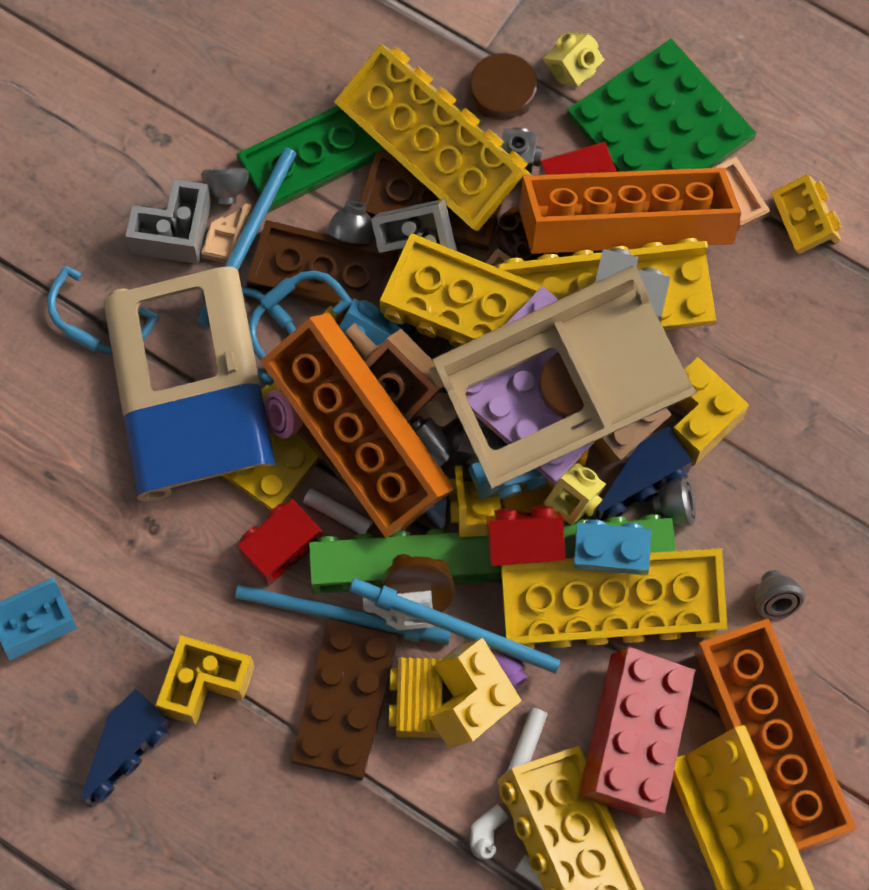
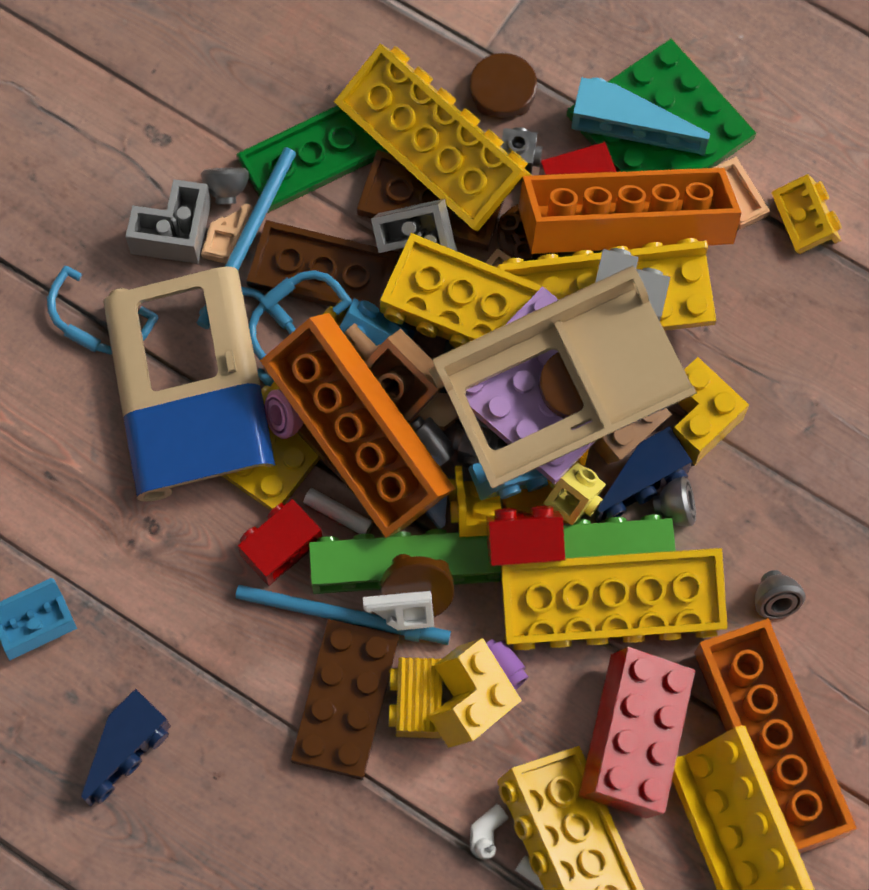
(200, 669): yellow brick -> none
(351, 224): flat silver brick -> none
(387, 599): dark azure bar -> none
(528, 738): white piece -> none
(573, 58): light yellow brick -> none
(612, 547): dark azure bracket -> none
(621, 114): none -> medium azure slope

